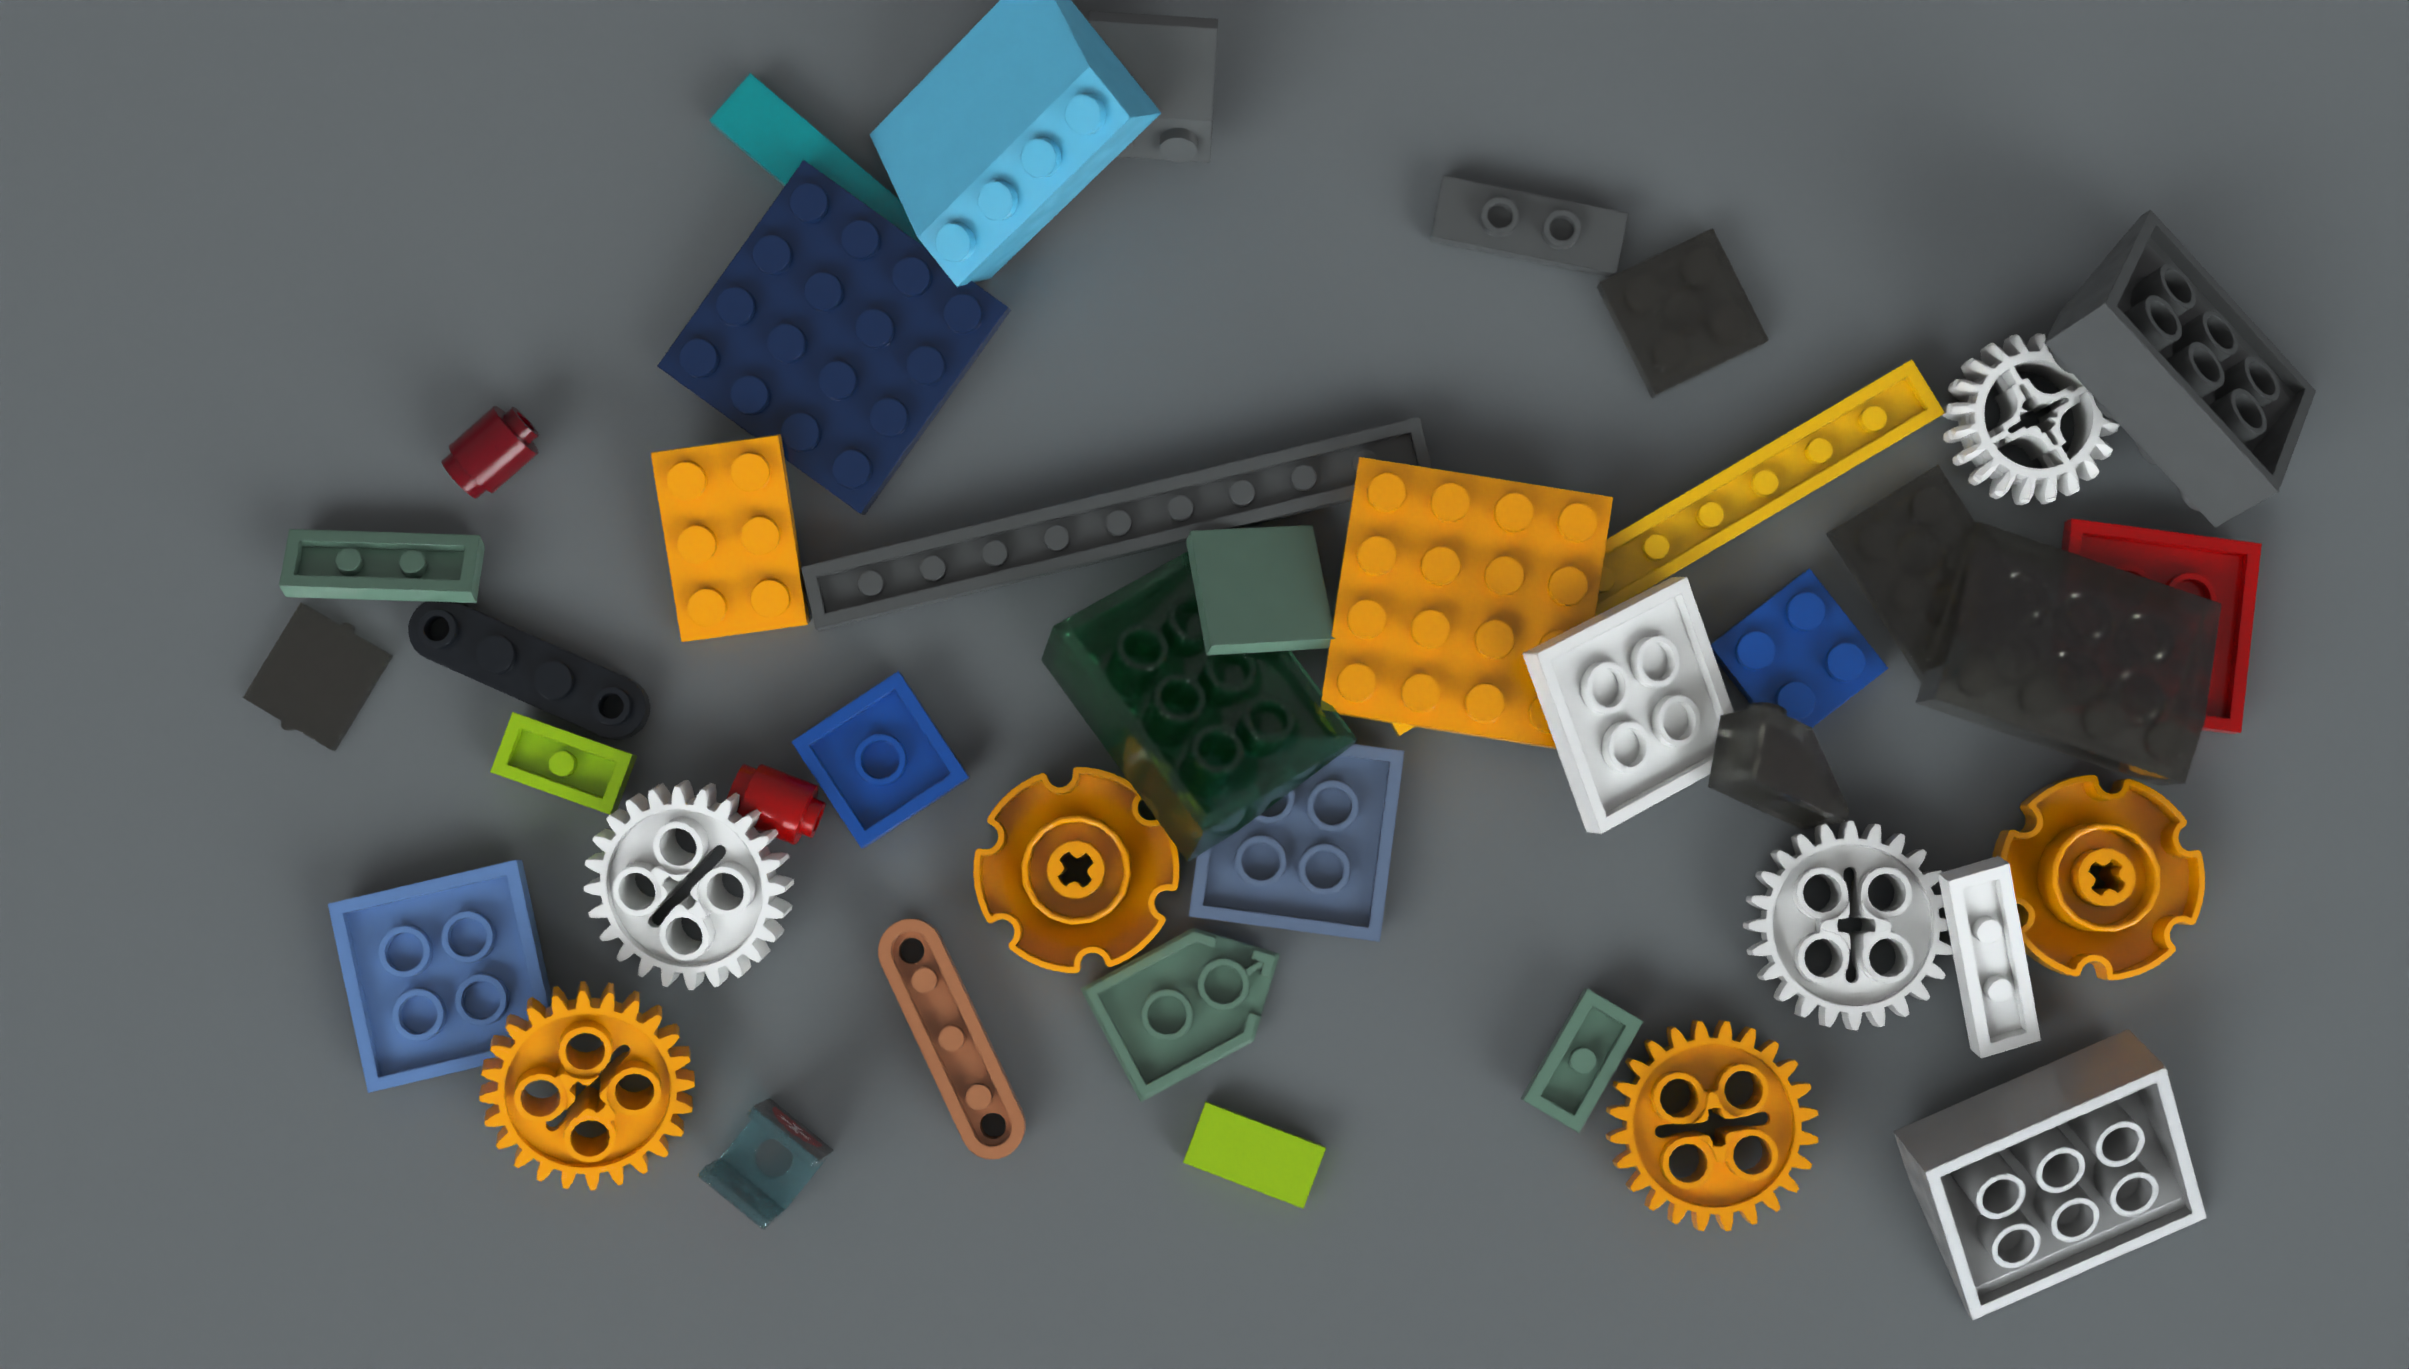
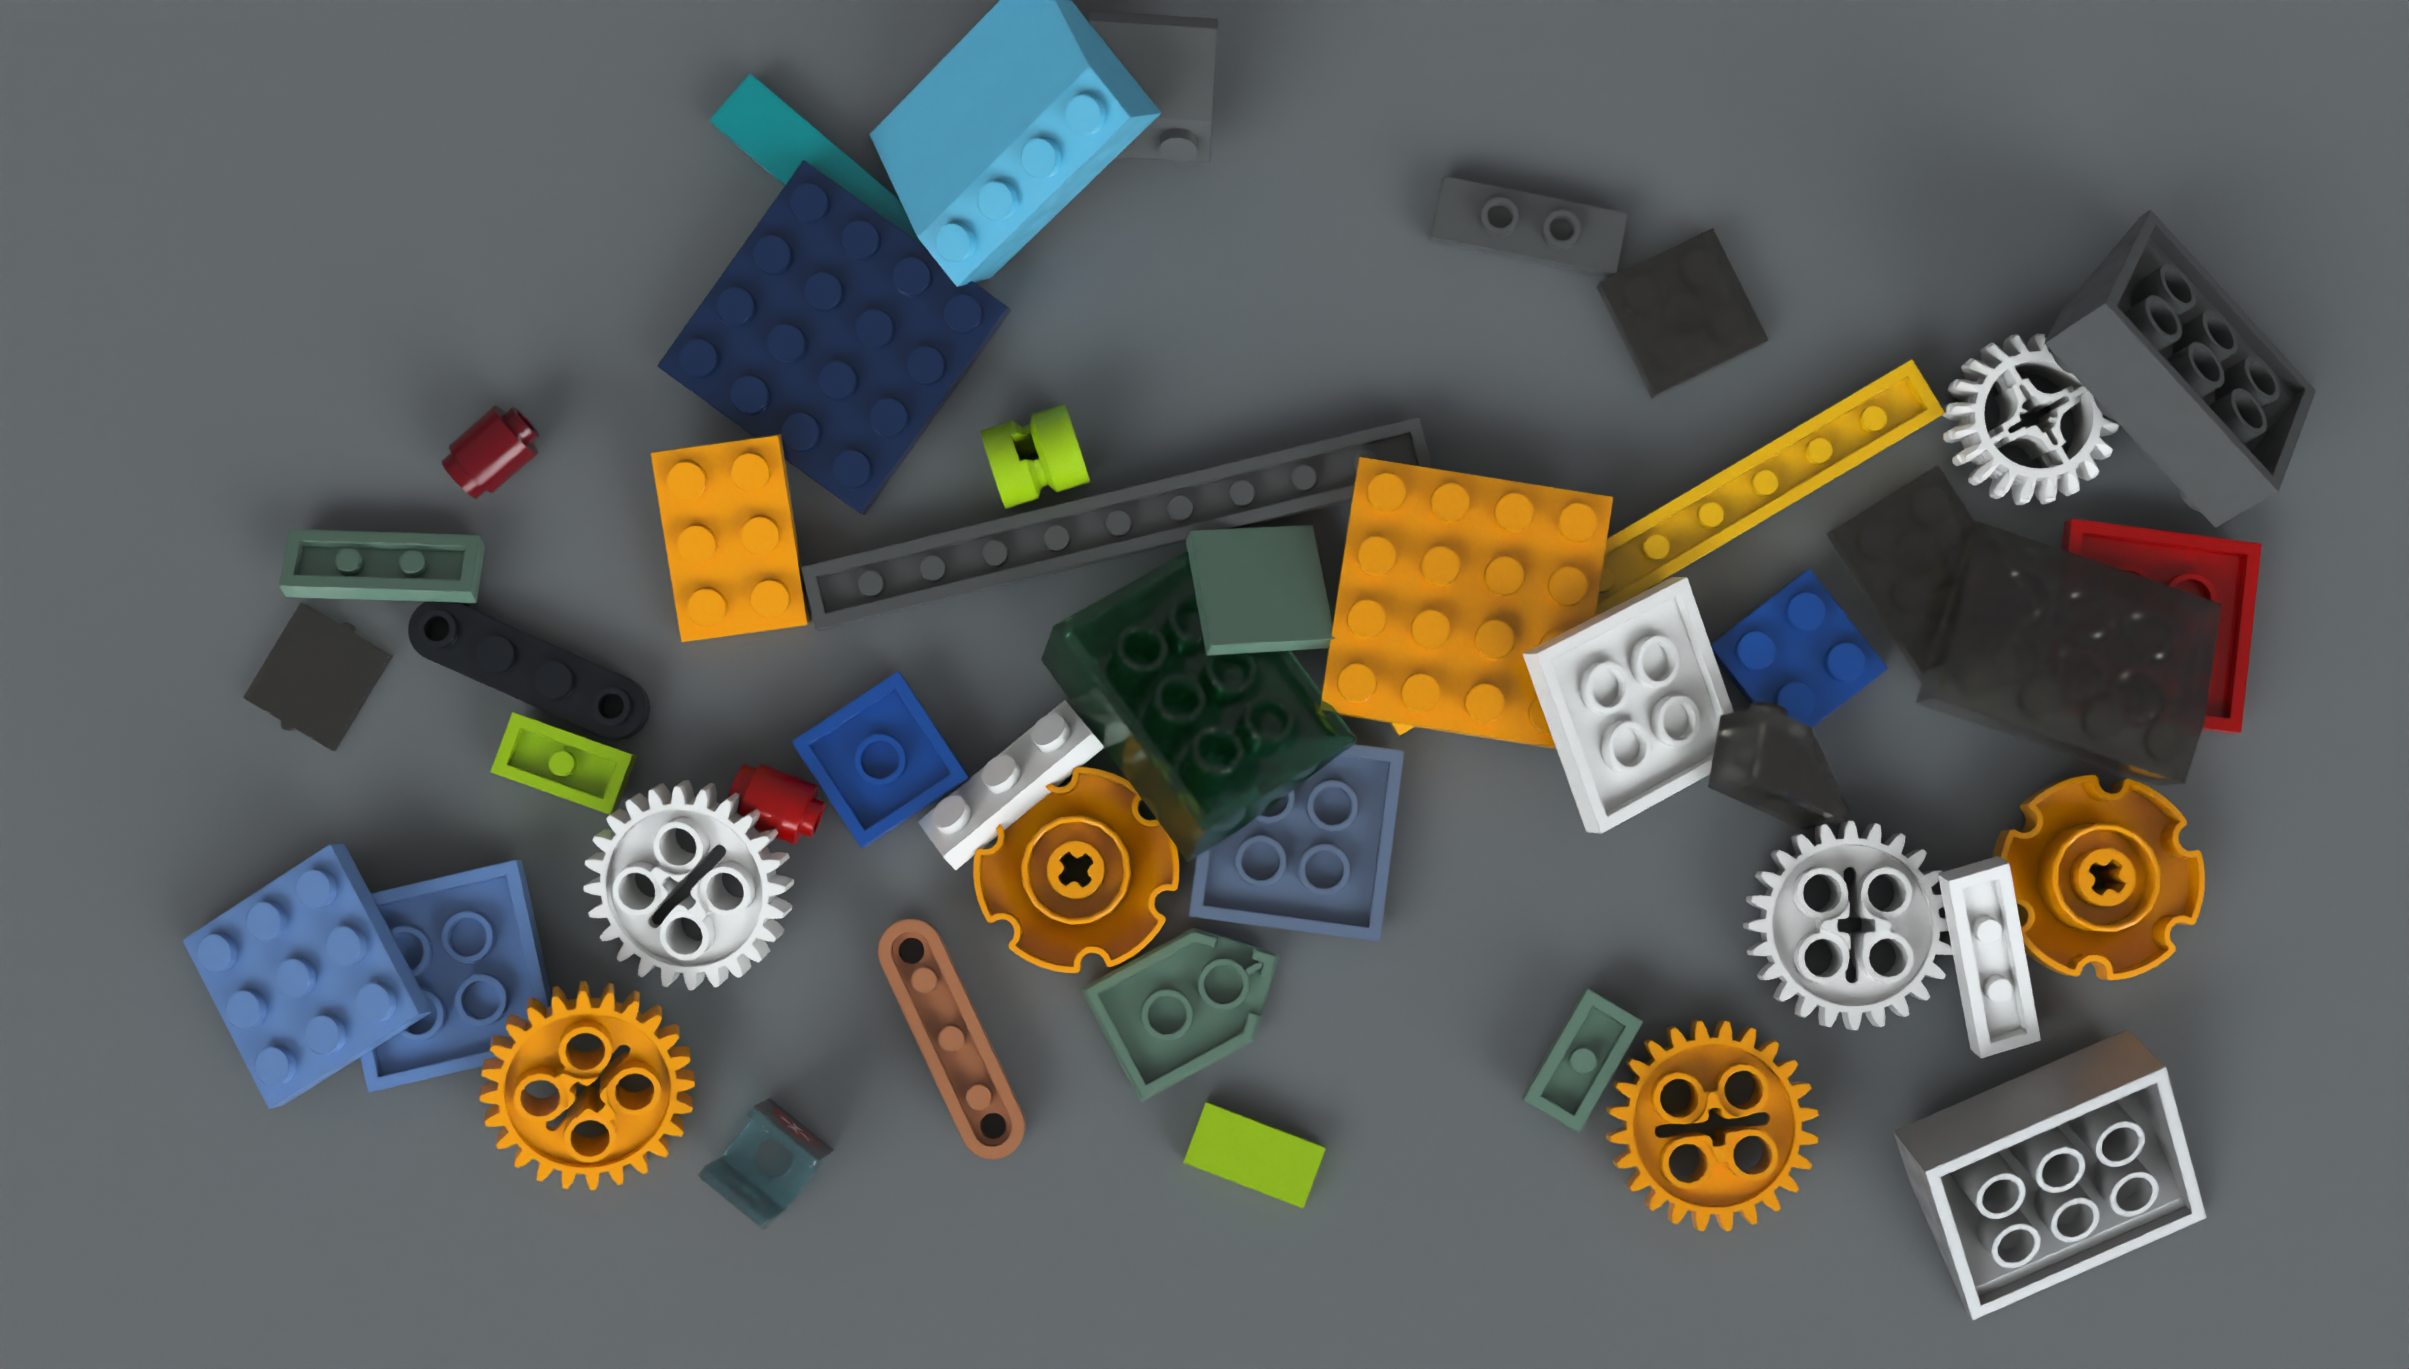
(306, 975): none -> medium blue plate
(1010, 784): none -> white plate
(1058, 451): none -> lime wheel

